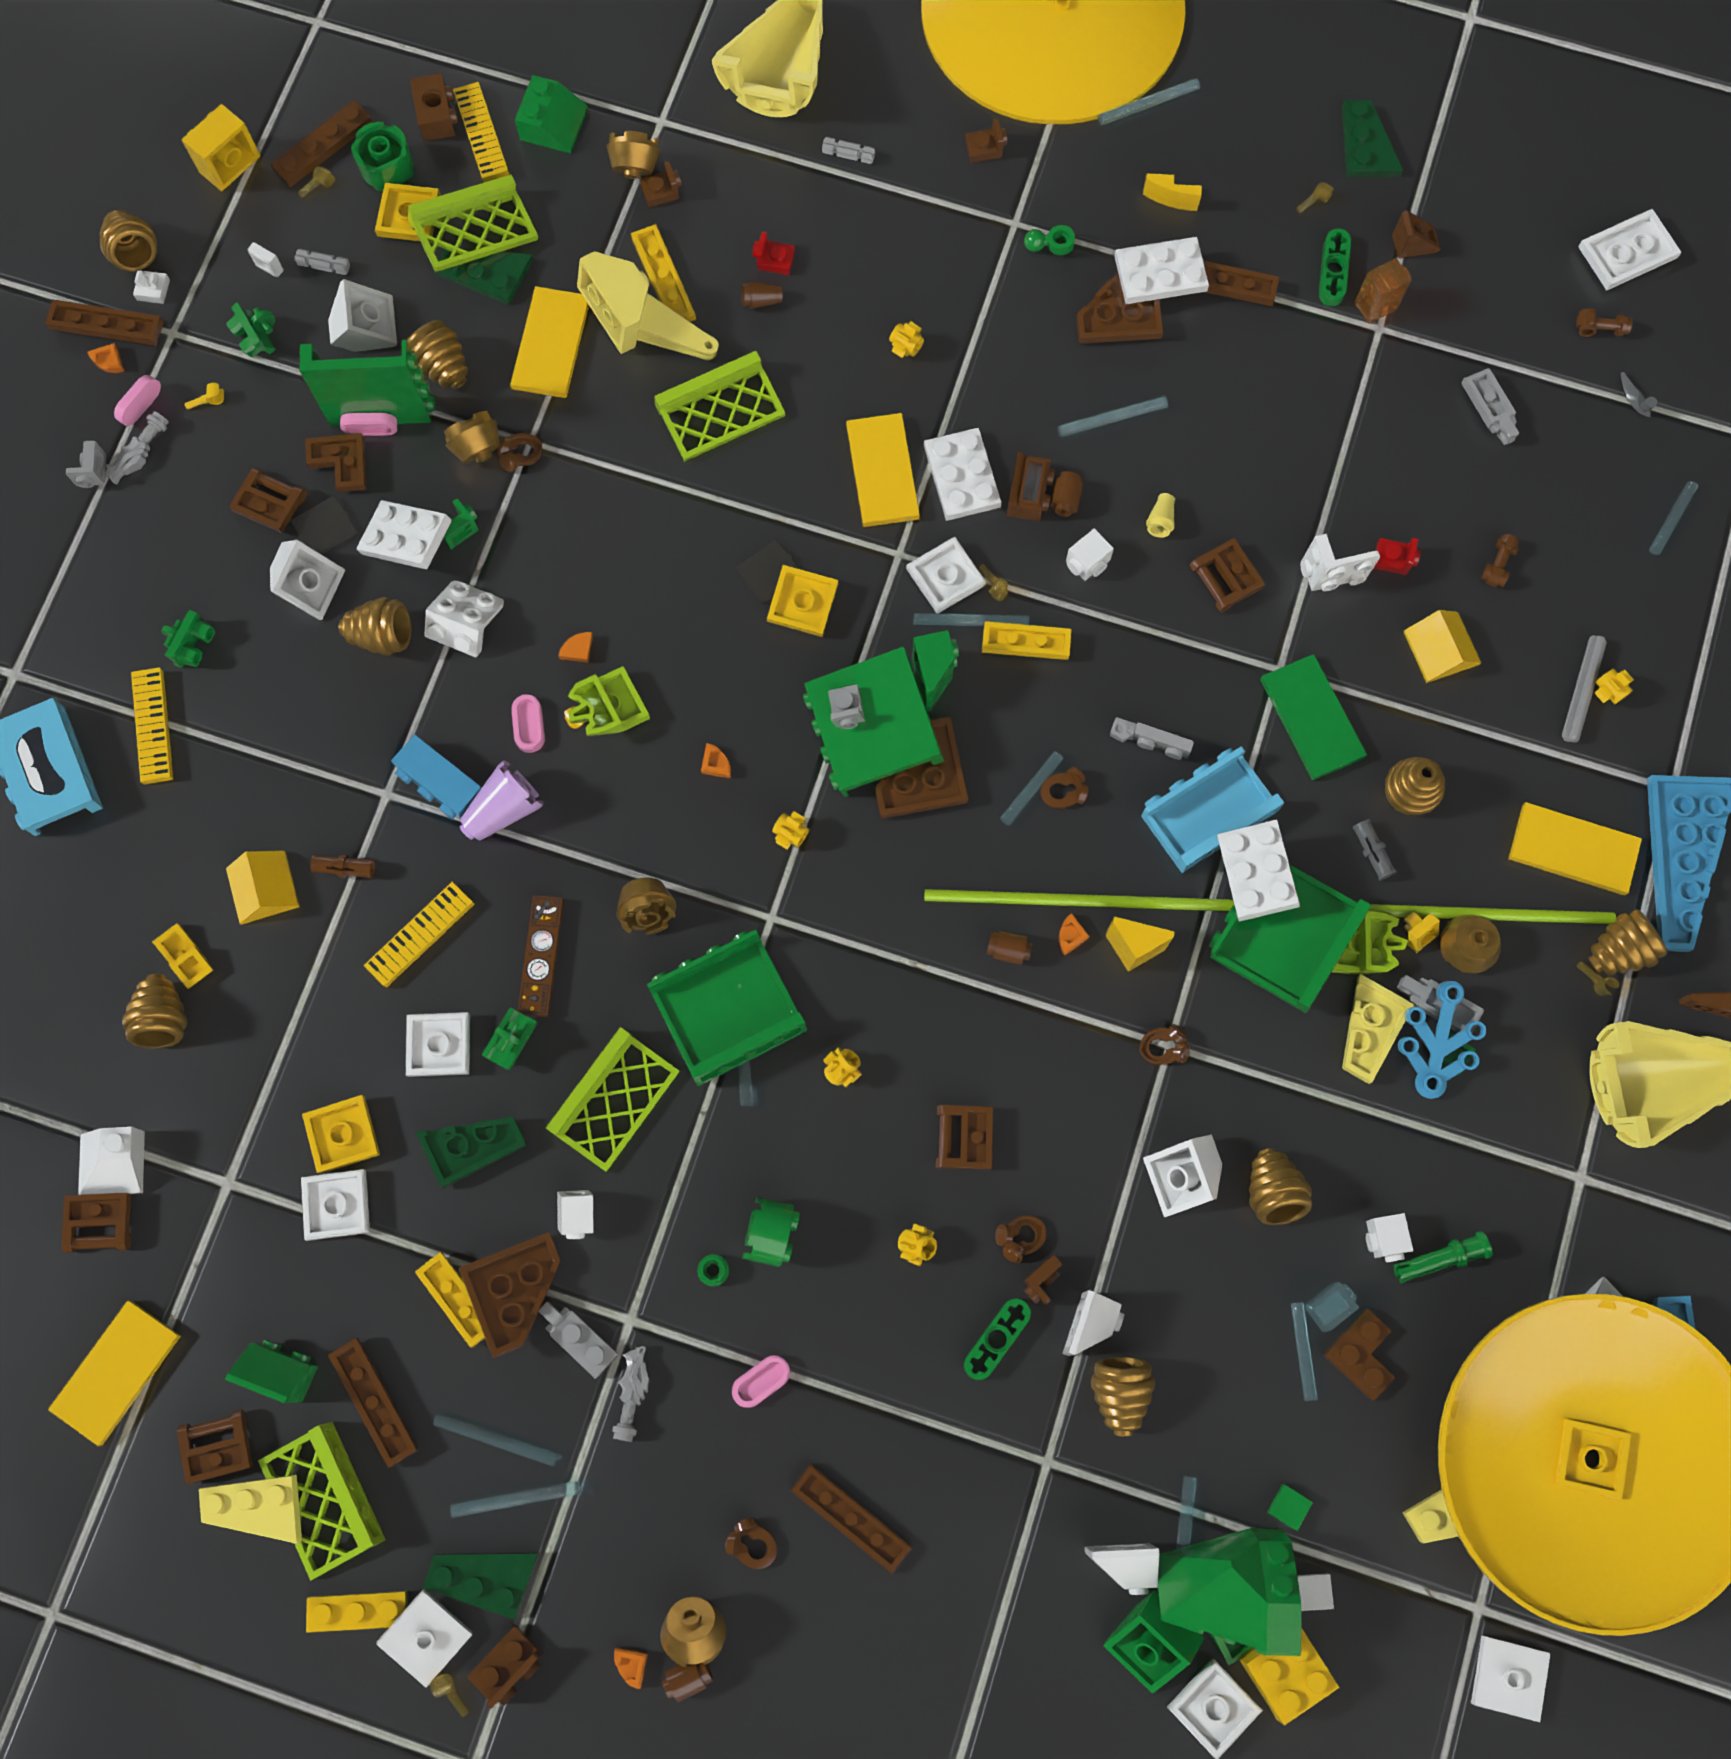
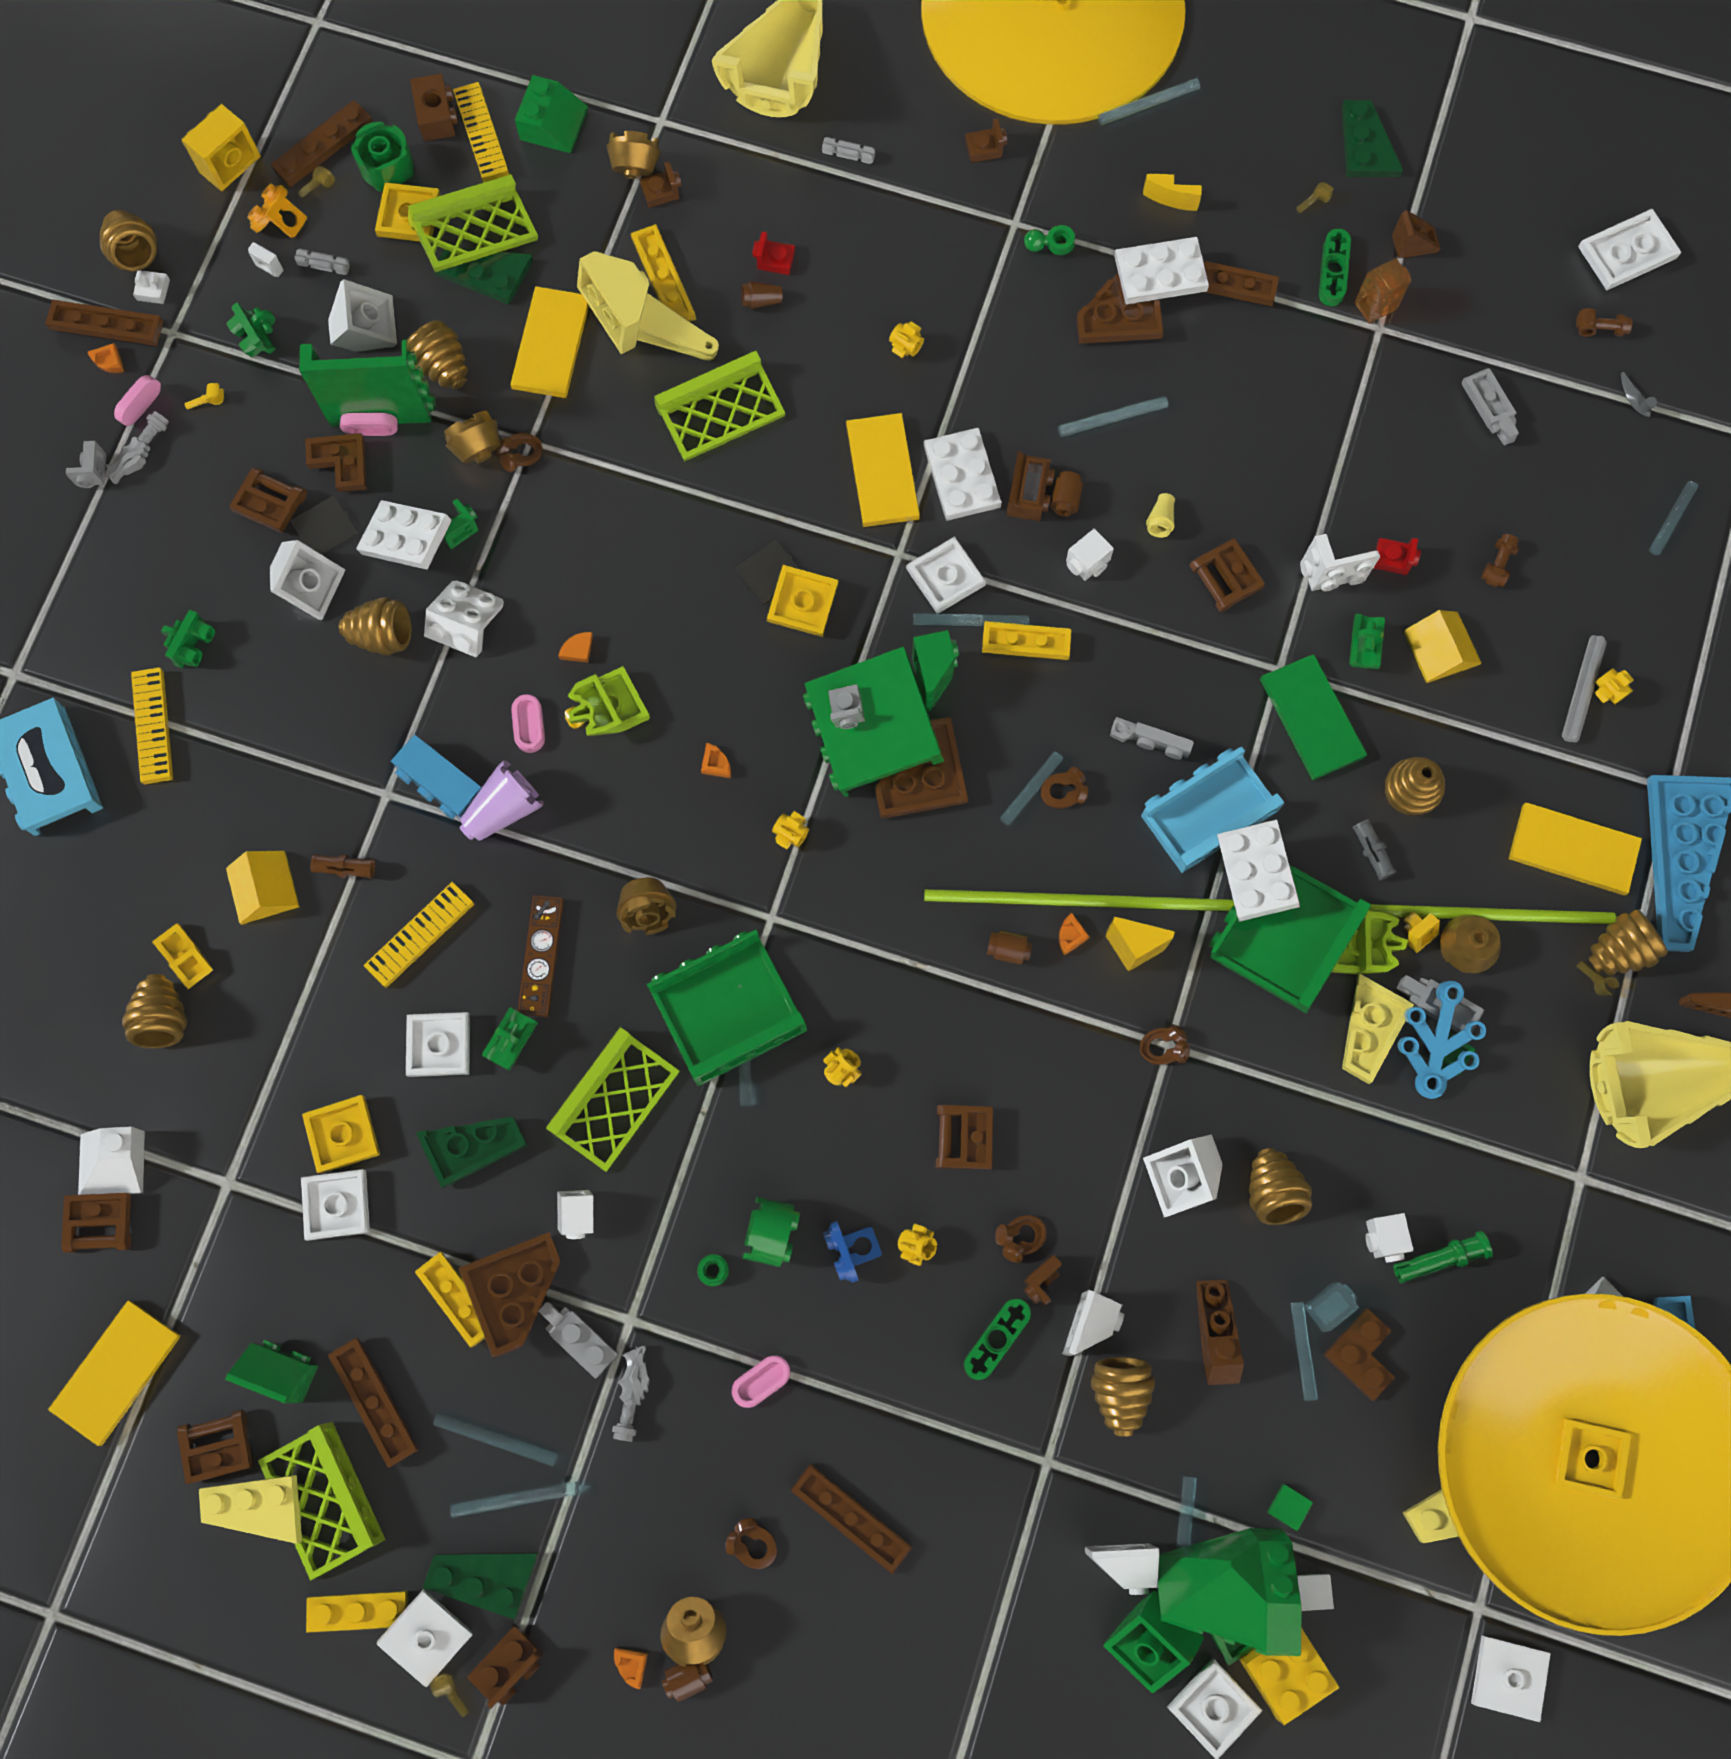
(273, 202): none -> light orange bracket
(847, 1261): none -> blue bracket
(999, 588): clear yellow hand -> none
(1219, 1333): none -> reddish brown slope
(1366, 642): none -> green hips

